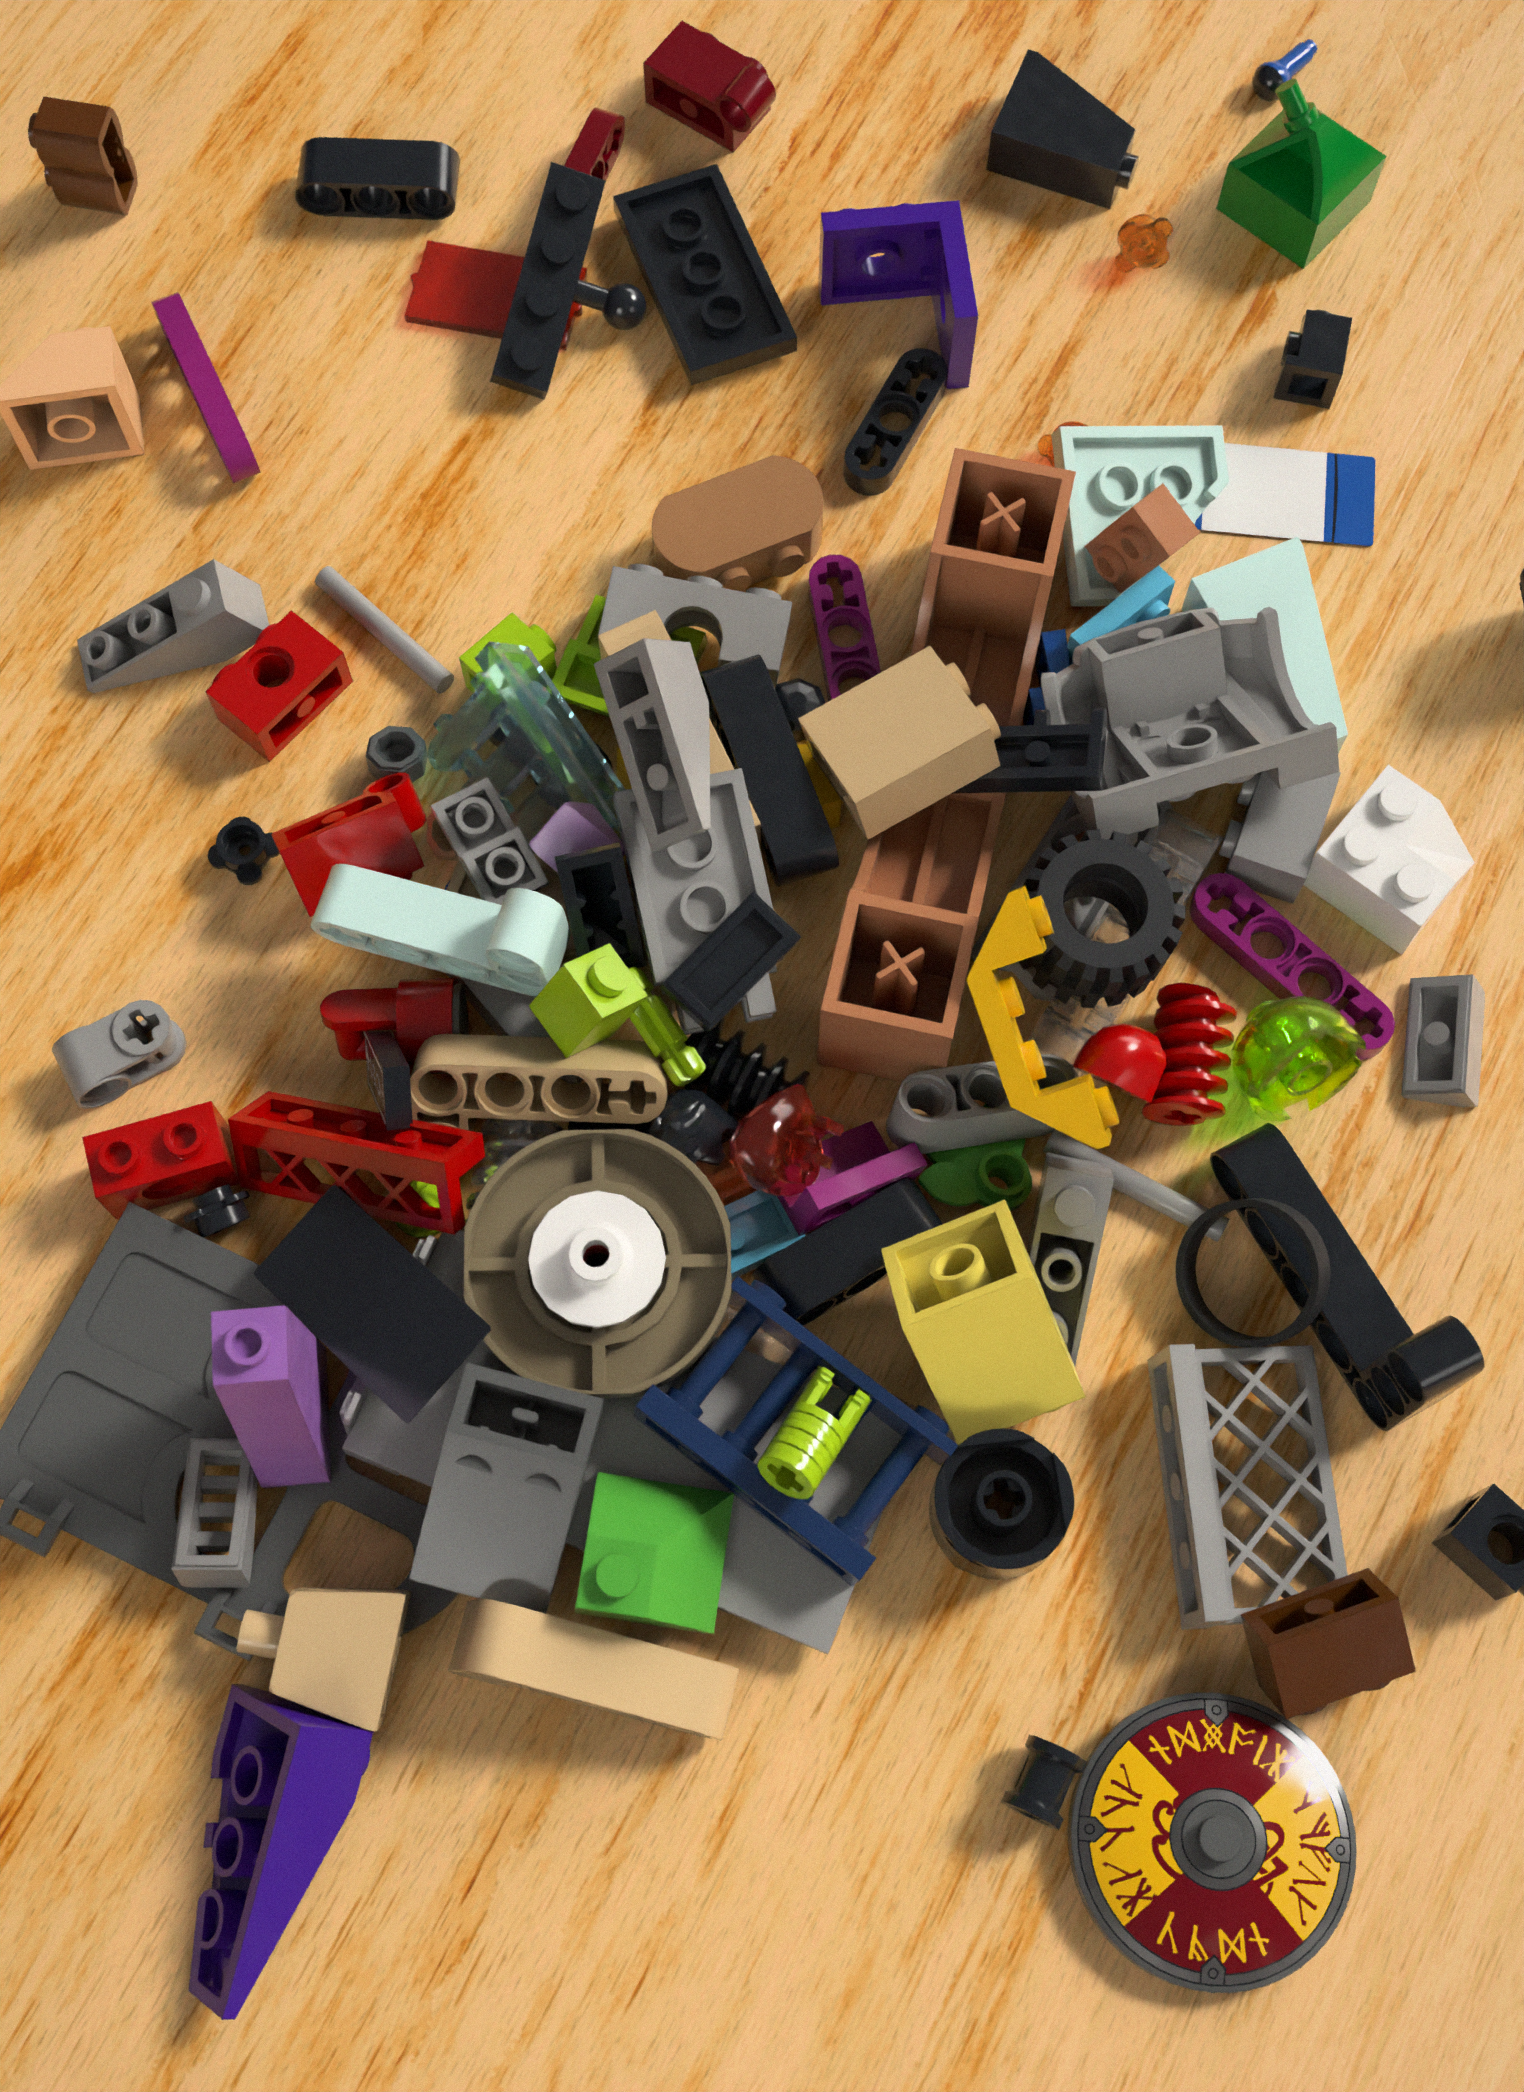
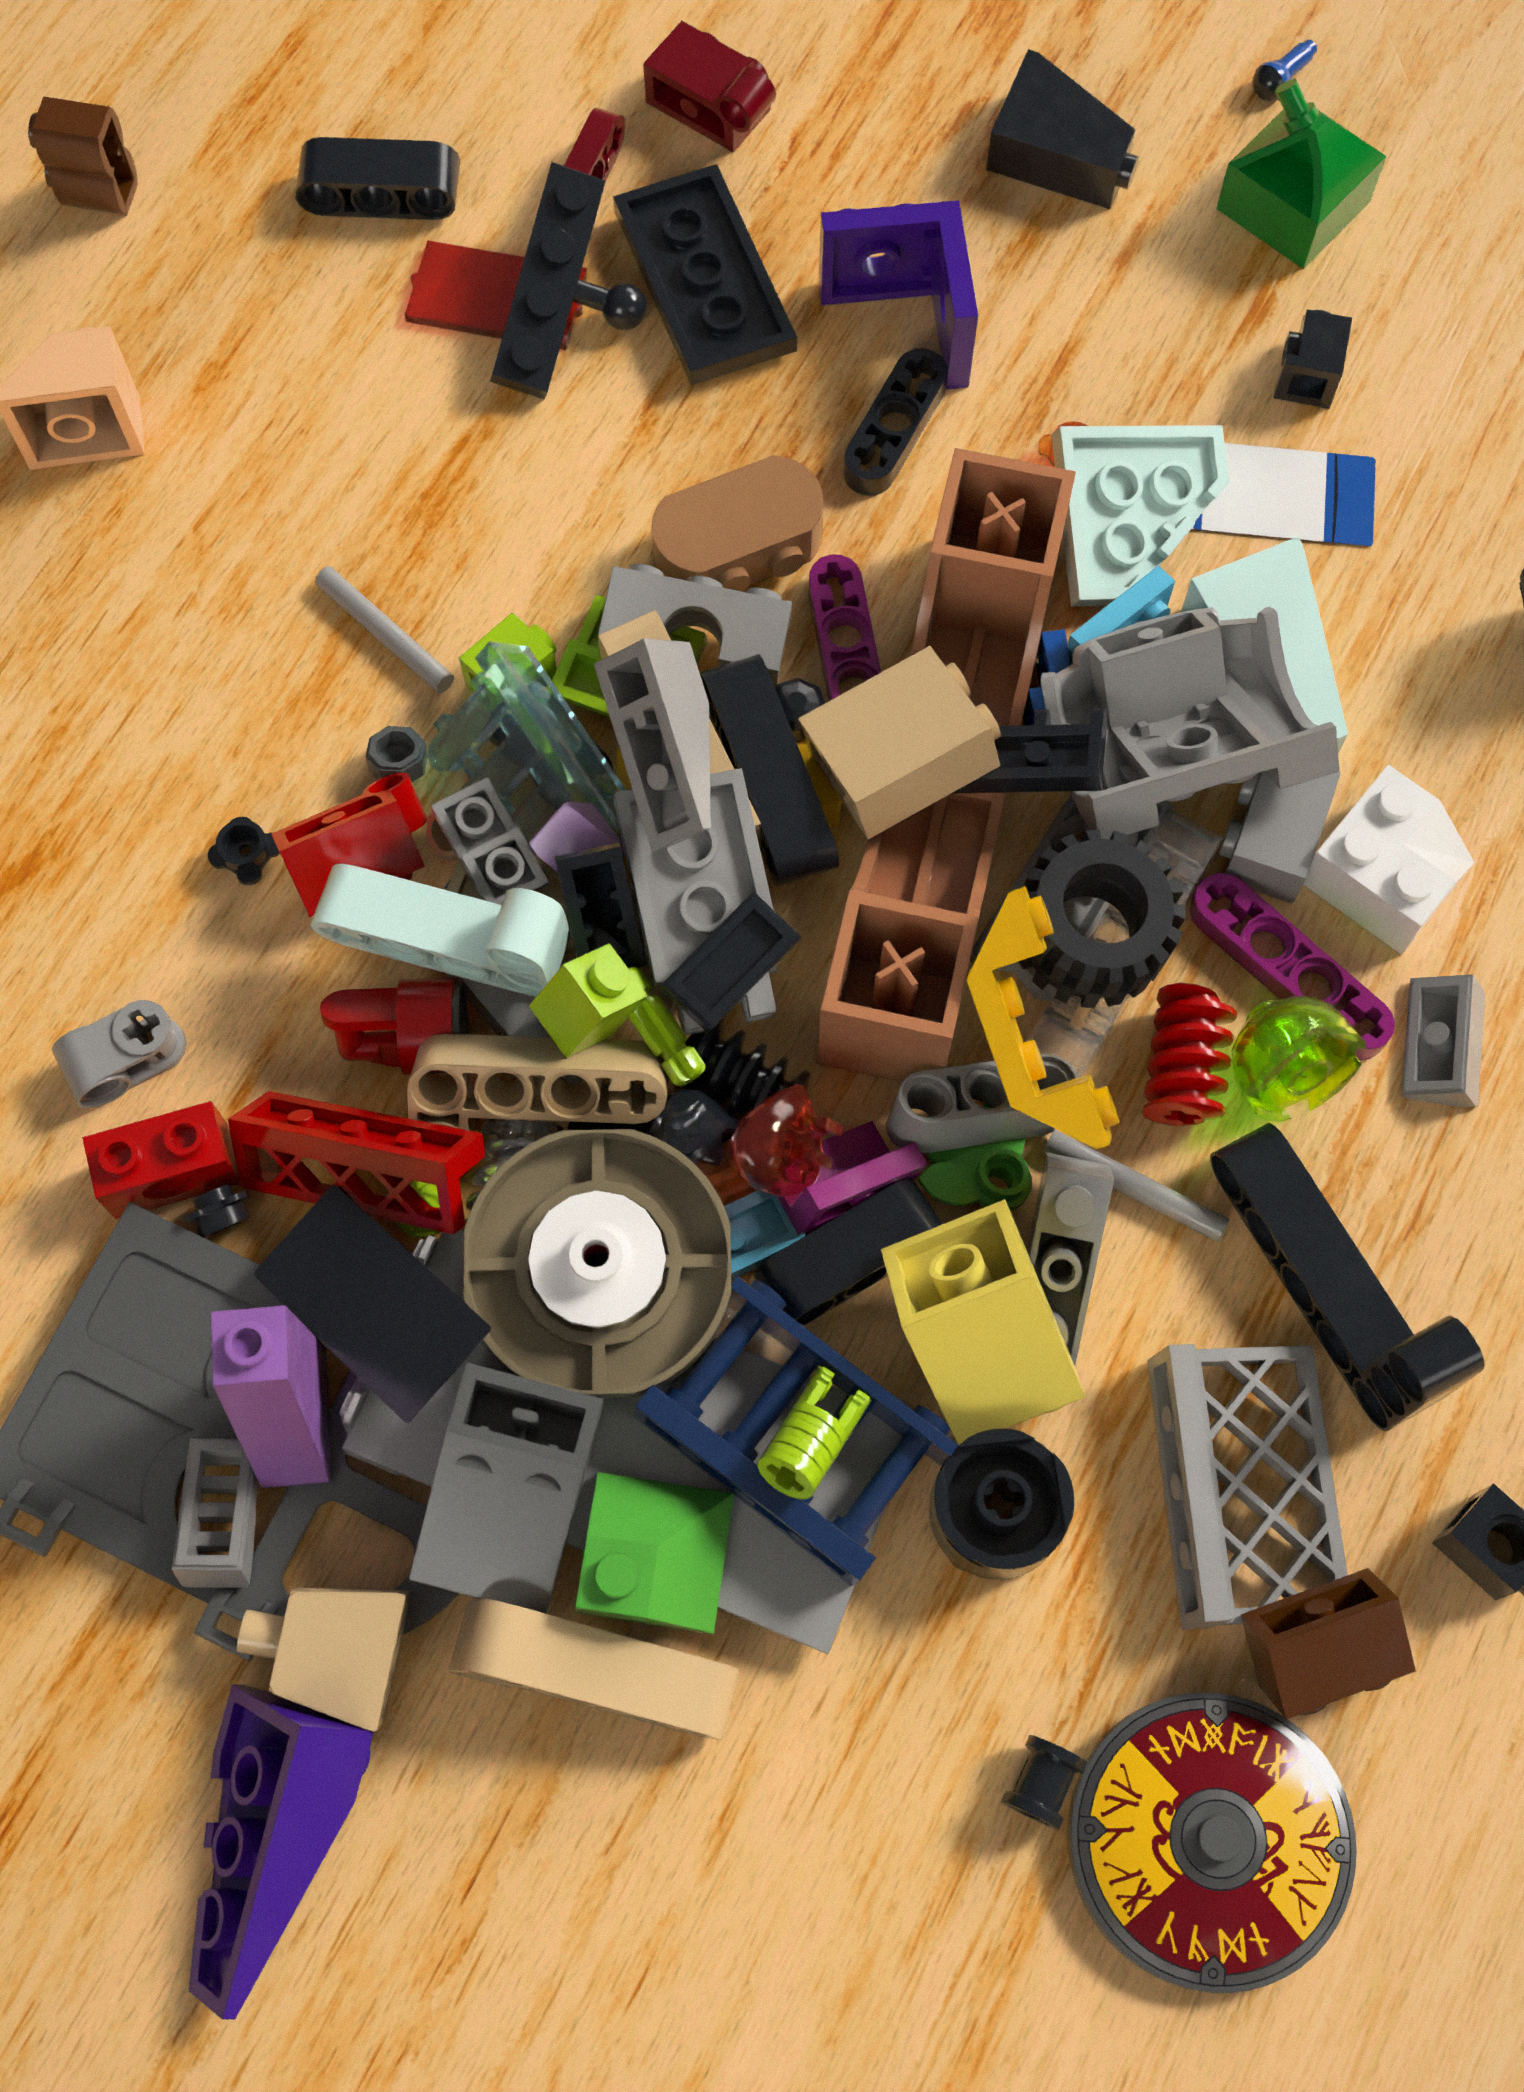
(176, 630): light grey slope -> none
(206, 387): magenta beam -> none
(275, 715): red brick -> none
(388, 1079): black tile -> none
(1124, 1059): red piece -> none
(1141, 539): nougat piece -> none
(1142, 231): clear orange plate -> none
(1189, 1289): black tyre -> none

